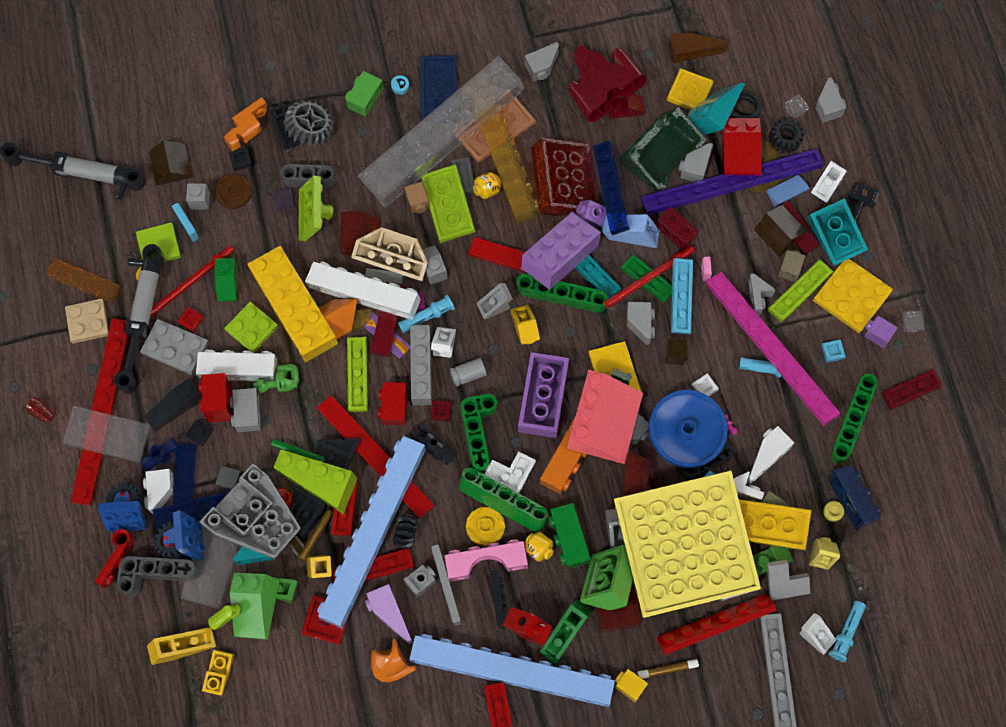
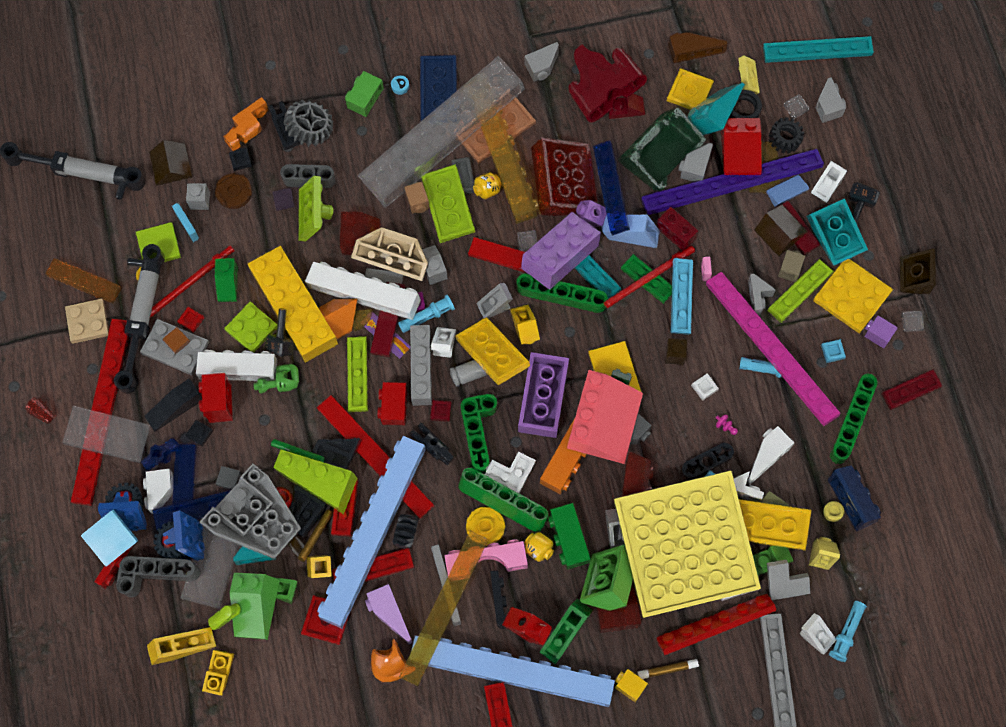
(109, 538): none -> medium azure tile
(176, 340): none -> dark orange tile
(246, 410): light grey brick -> none
(278, 342): none -> black piece
(417, 587): light grey brick -> none
(443, 608): none -> clear yellow tile
(492, 351): none -> yellow tile
(526, 240): none -> clear tile
(639, 320): light grey slope -> none
(687, 429): blue dish -> none
(748, 74): none -> light yellow plate
(818, 49): none -> teal plate
(918, 272): none -> dark brown slope

